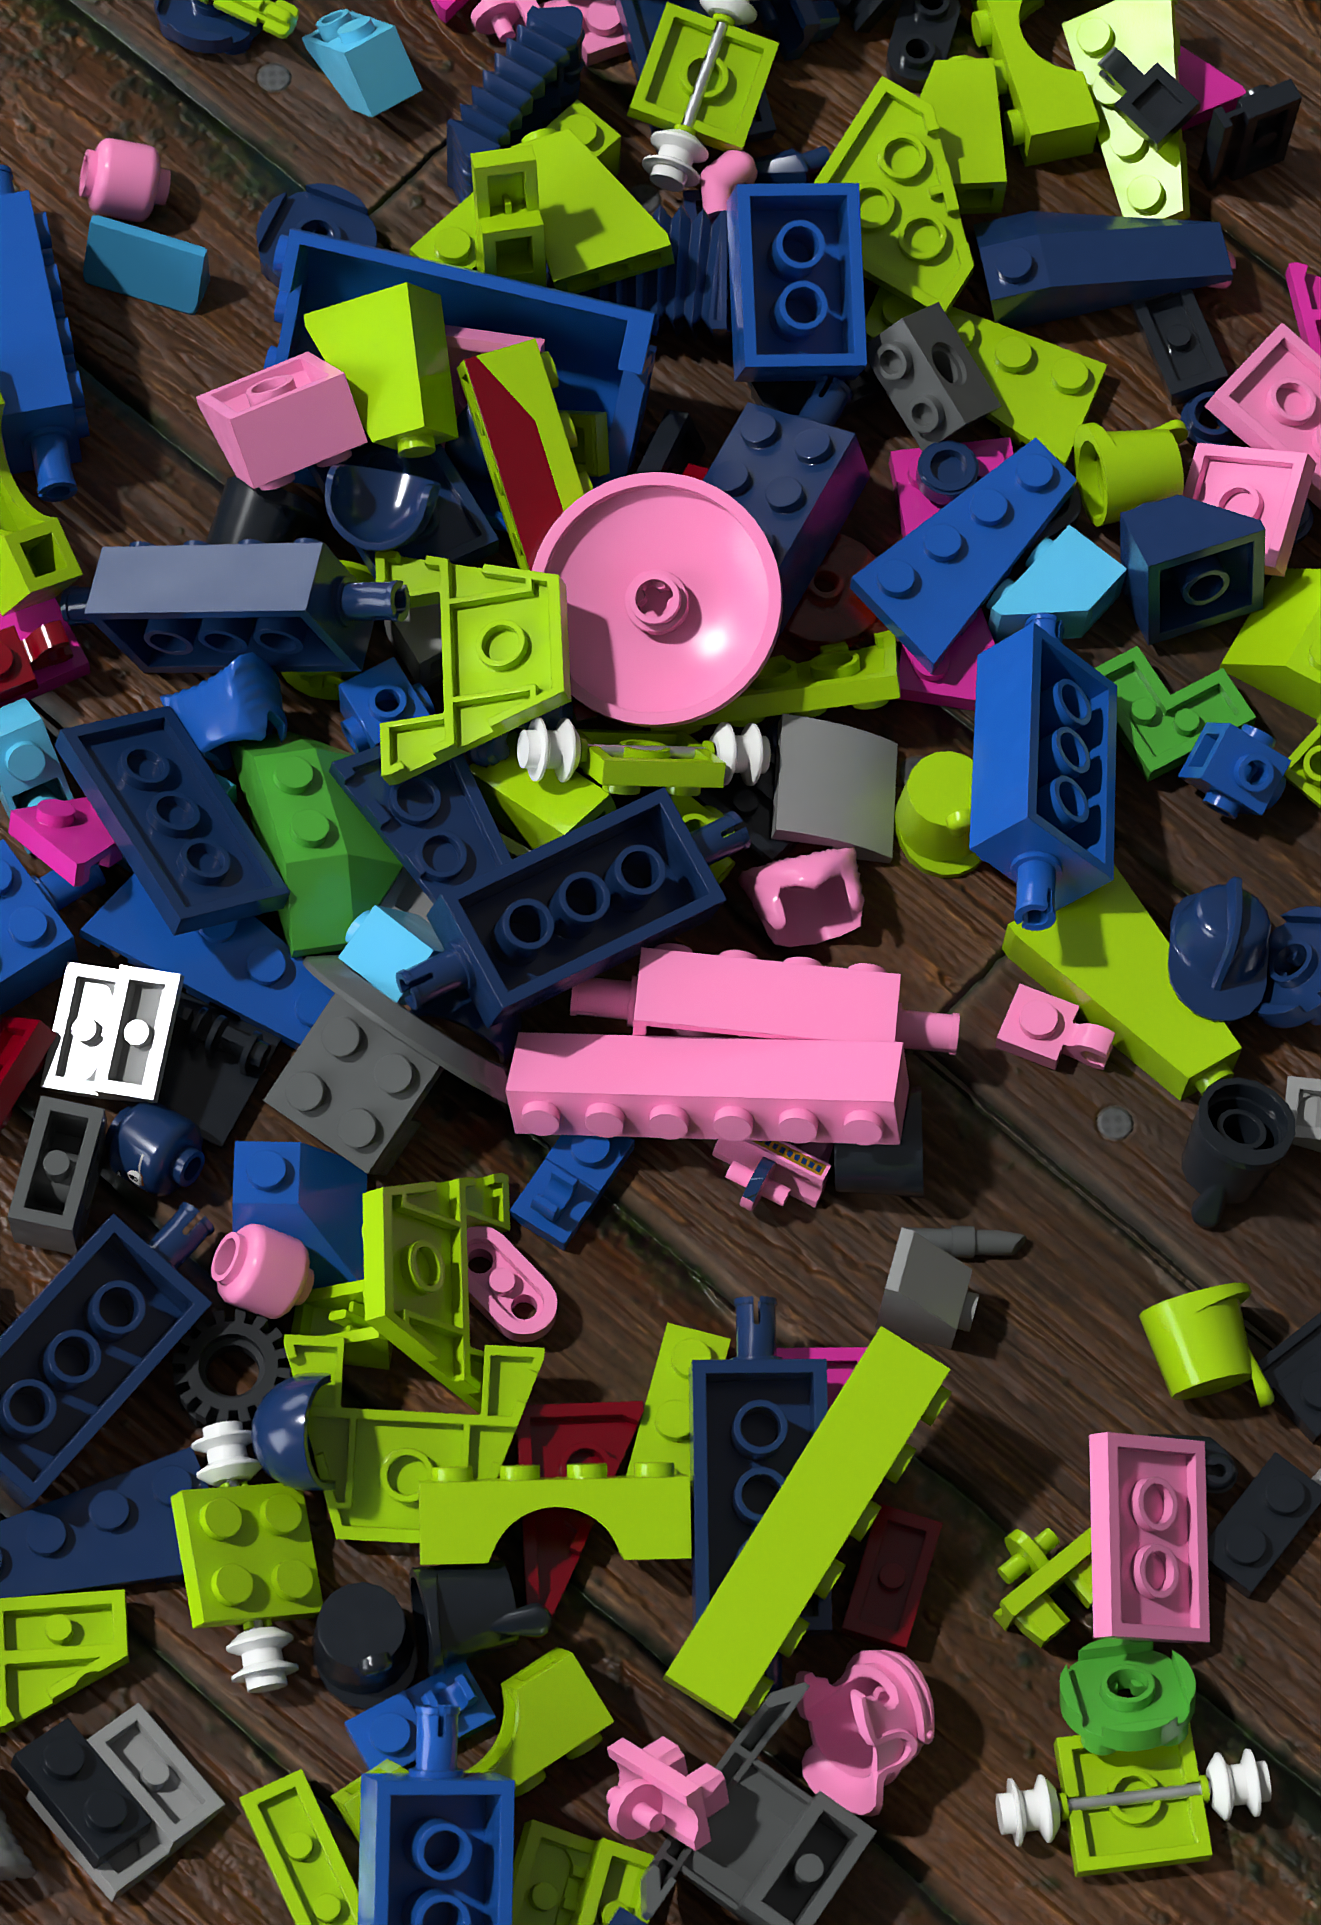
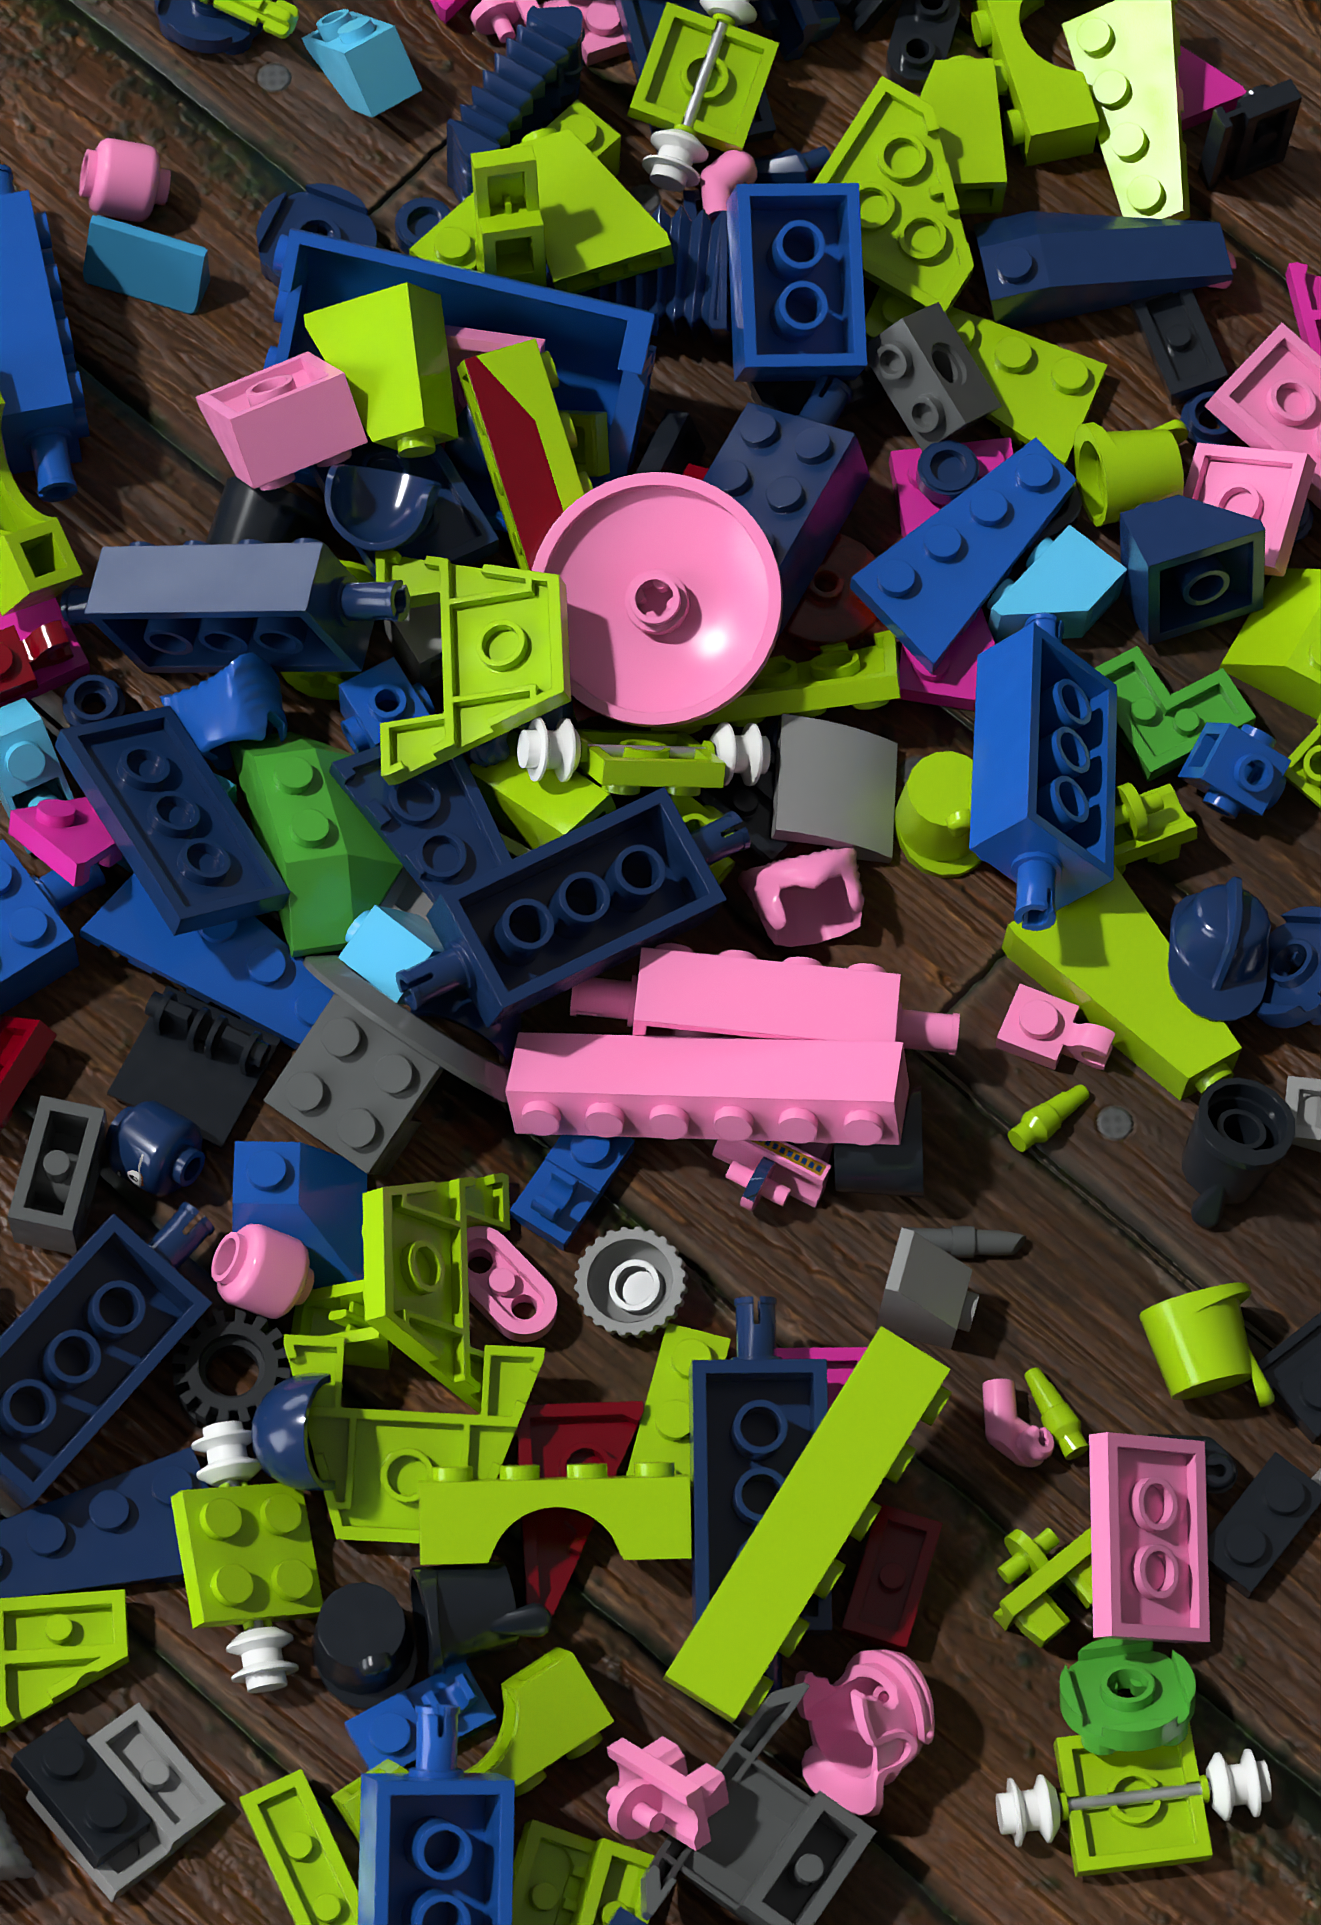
(88, 690): none -> dark blue plate
(112, 1032): slope -> none
(417, 219): none -> dark blue tile
(631, 1282): none -> light grey hat
(1008, 1433): none -> bright pink arm
(1046, 1118): none -> lime piece
(1056, 1415): none -> lime piece
(1149, 825): none -> lime hips
(1150, 101): black plate -> none

